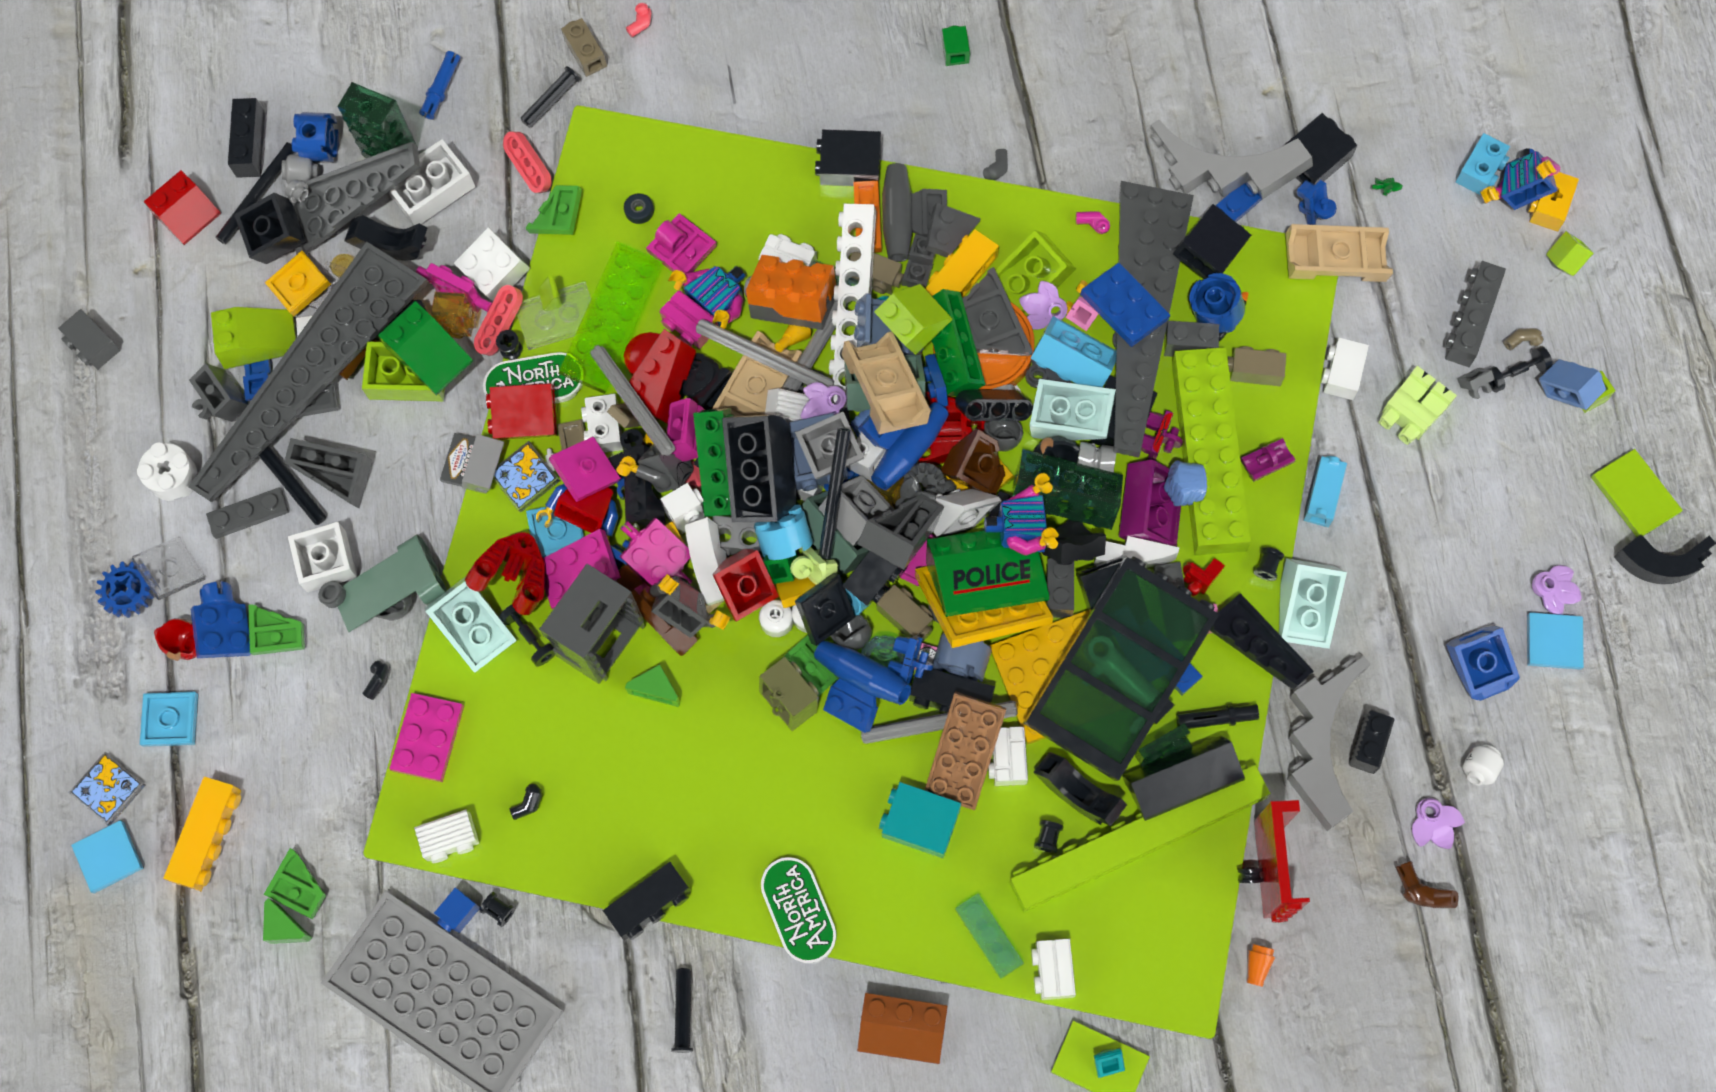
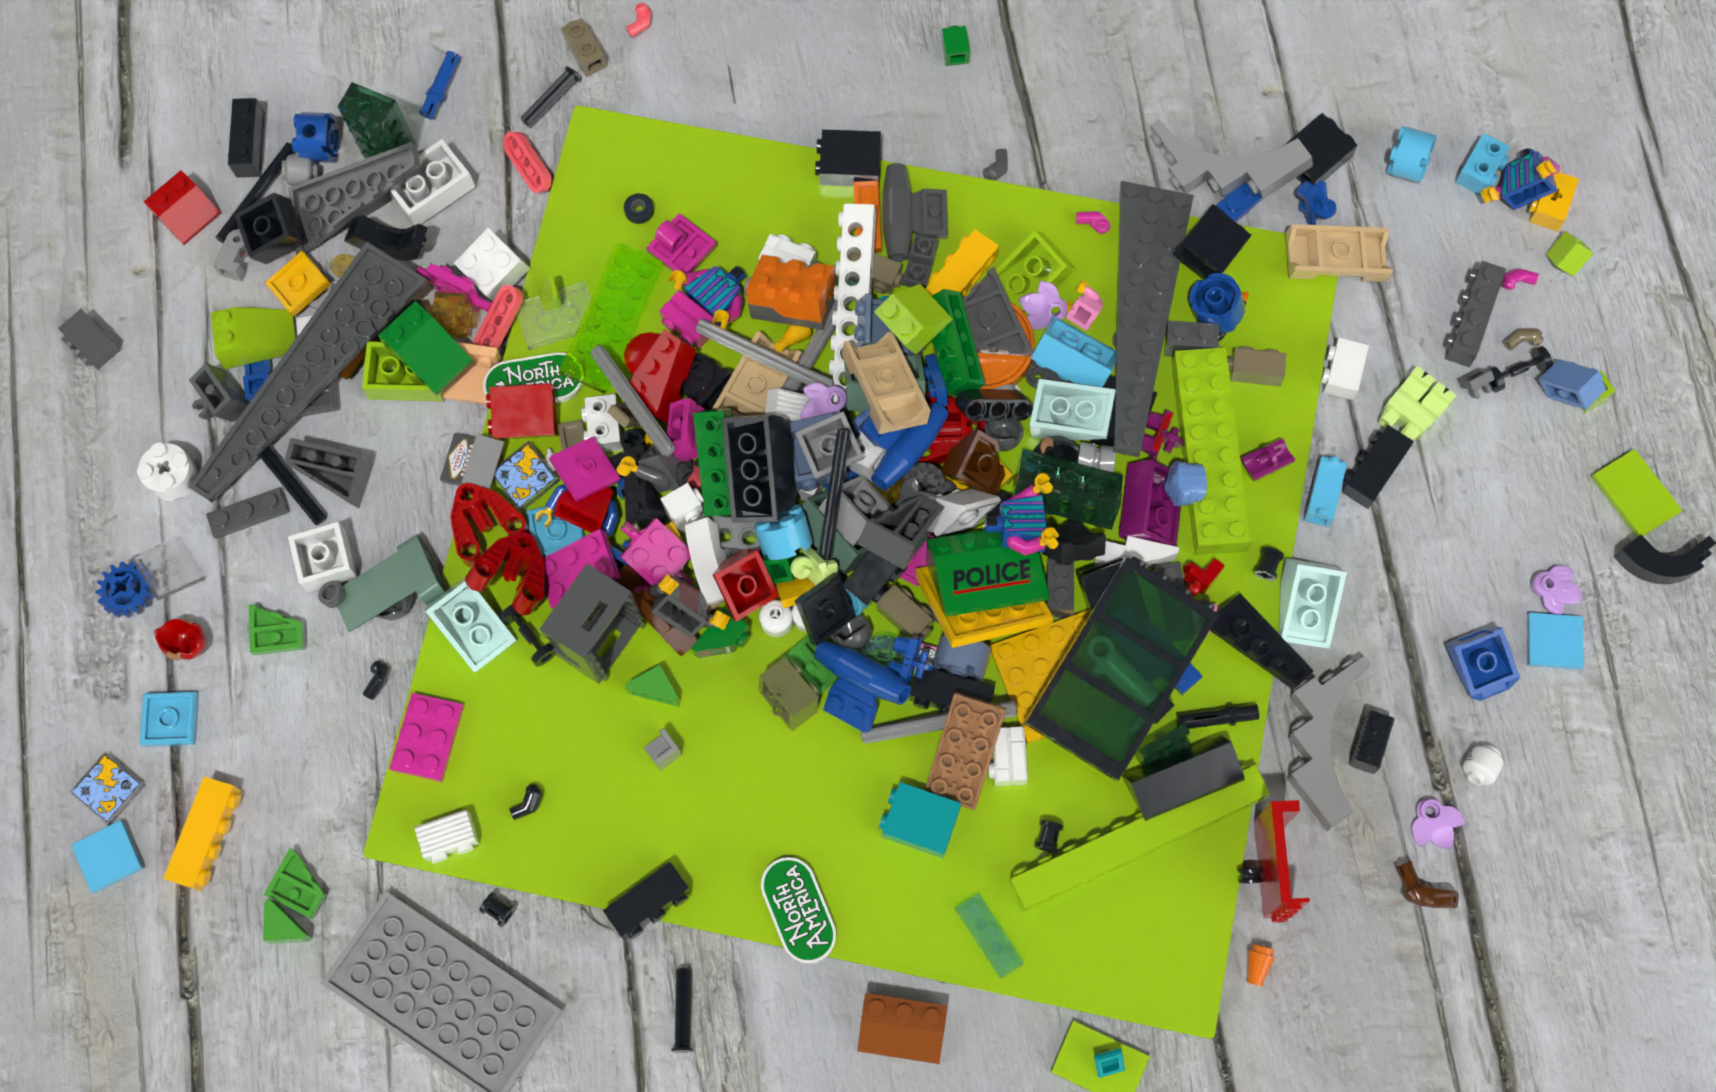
(220, 623): blue plate -> none
(232, 257): none -> light grey leg
(297, 191): light grey plate -> none
(456, 911): blue brick -> none
(462, 509): none -> red connector
(469, 383): none -> light nougat bracket
(512, 339): black bush -> none
(558, 212): bright green wing -> none
(663, 750): none -> light grey panel
(718, 641): none -> green slope
(948, 229): dark grey wing -> none
(1054, 969): white brick -> none
(1078, 791): black arch -> none
(1125, 304): blue plate -> none
(1376, 466): none -> black brick
(1388, 185): green plant -> none
(1411, 154): none -> medium azure brick
(1517, 275): none -> dark pink arm

